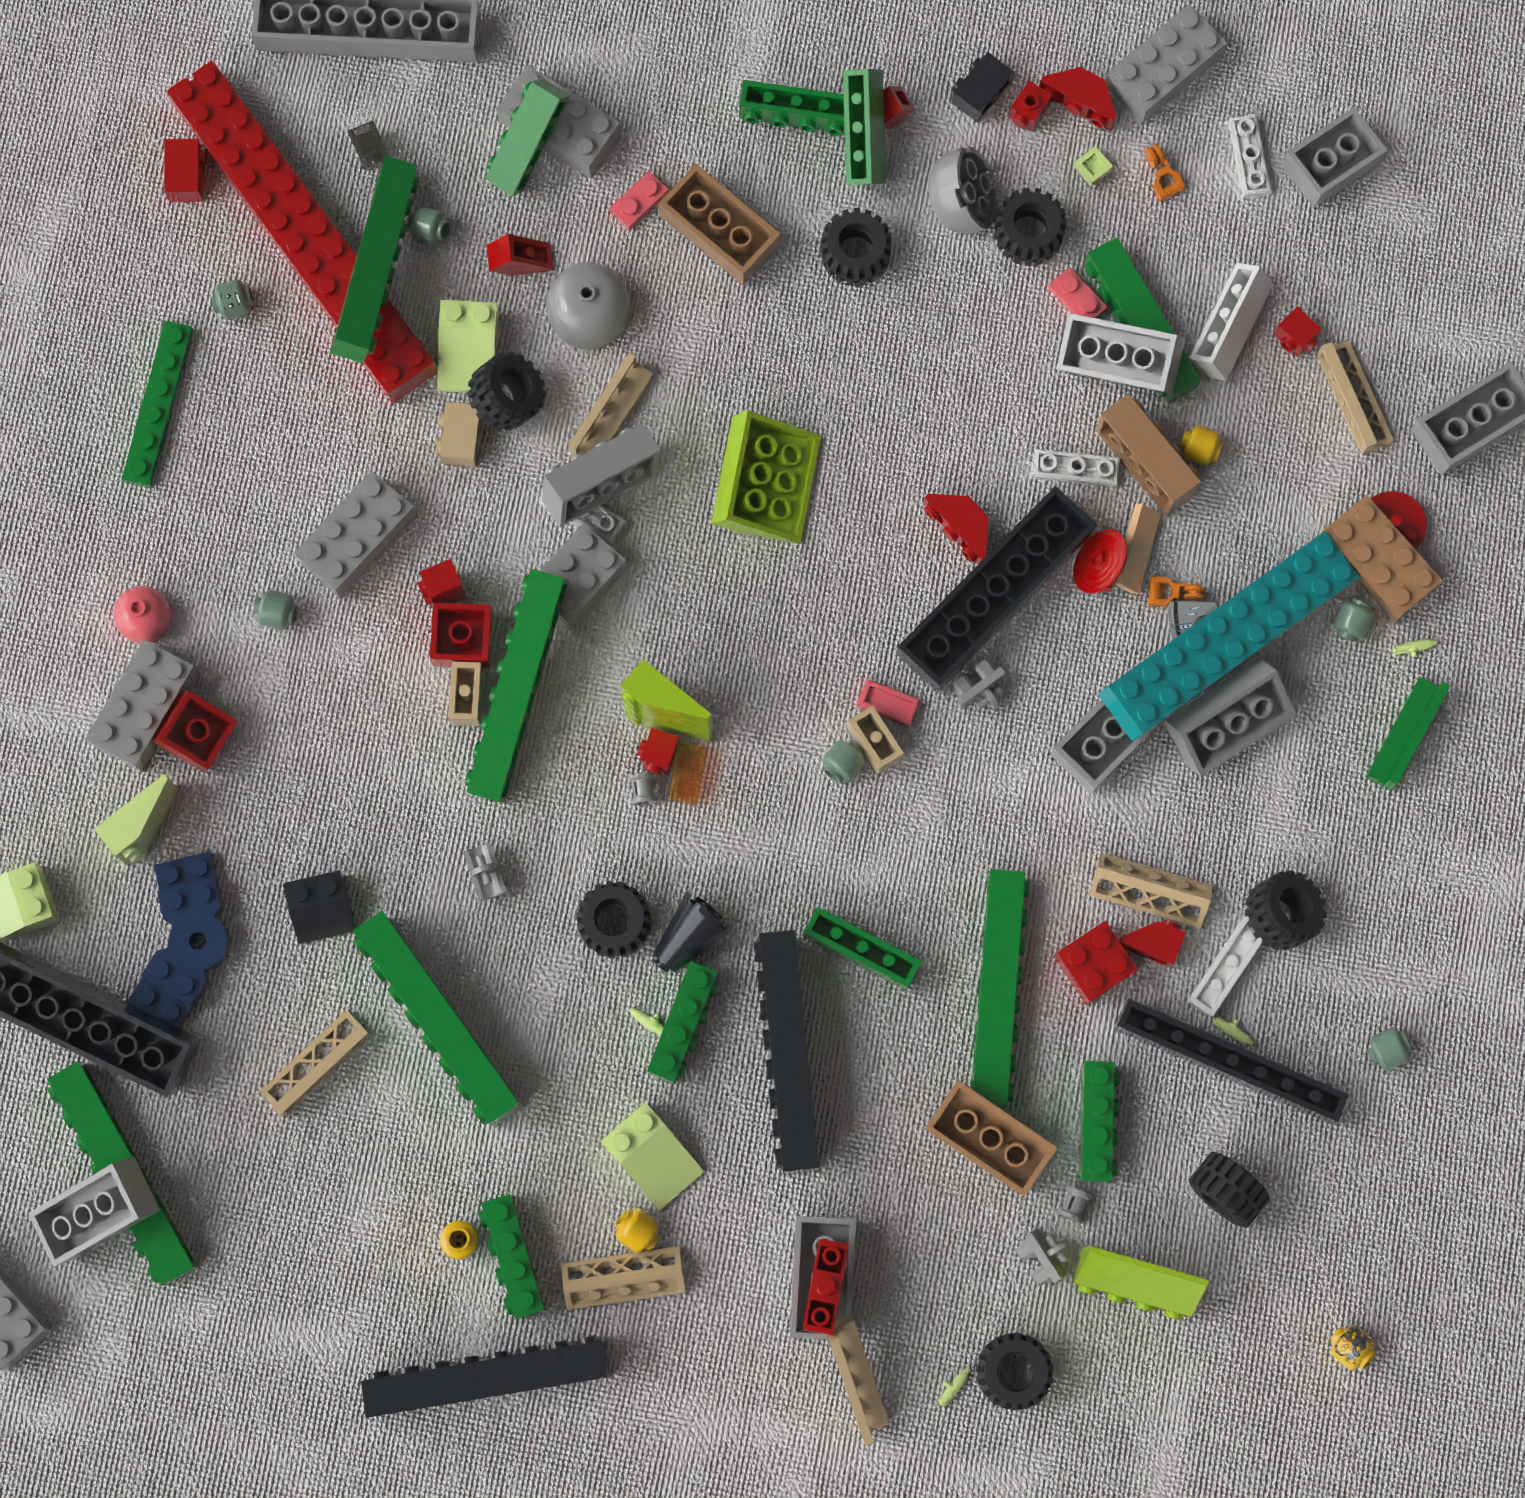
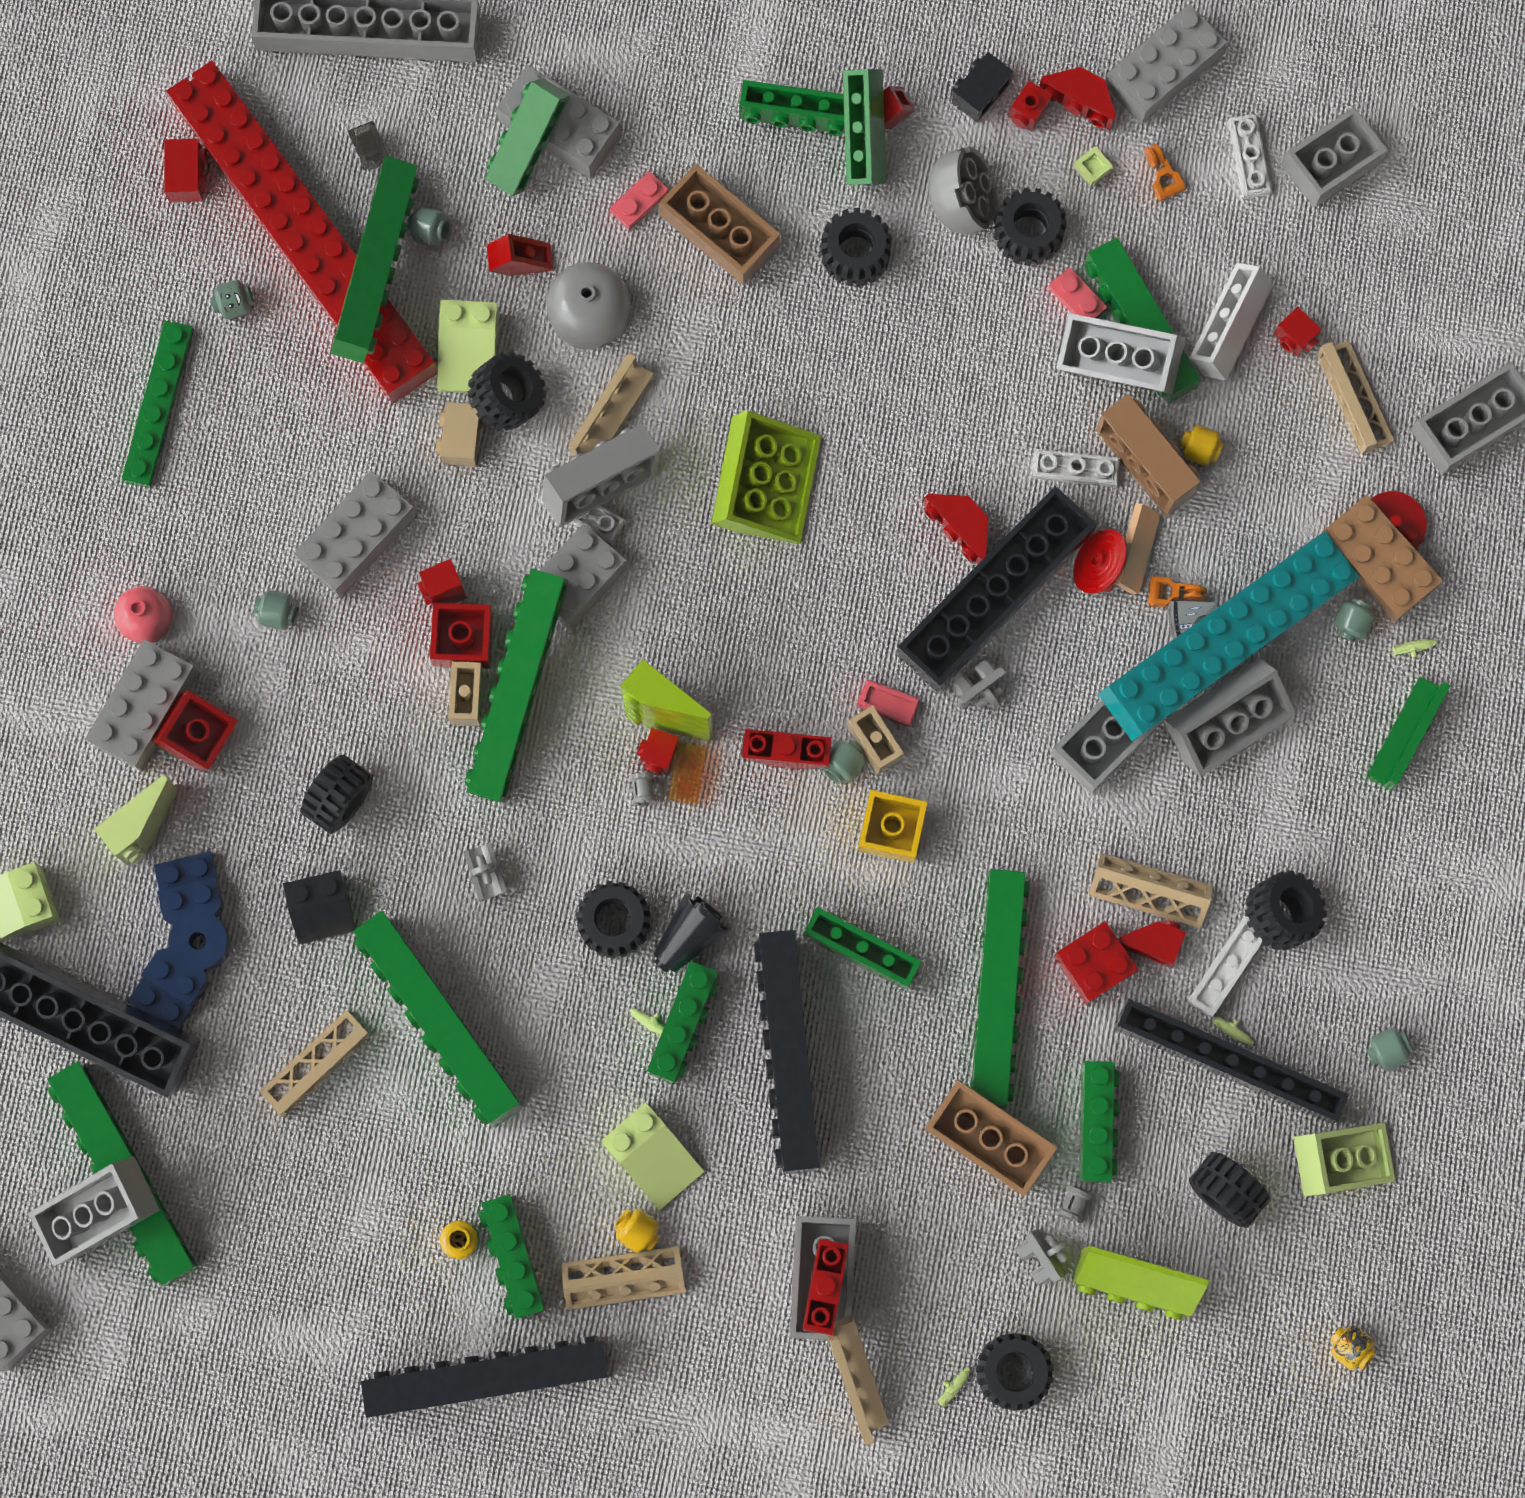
(336, 794): none -> black tyre
(786, 749): none -> red slope
(892, 826): none -> yellow brick
(1344, 1159): none -> yellowish green slope

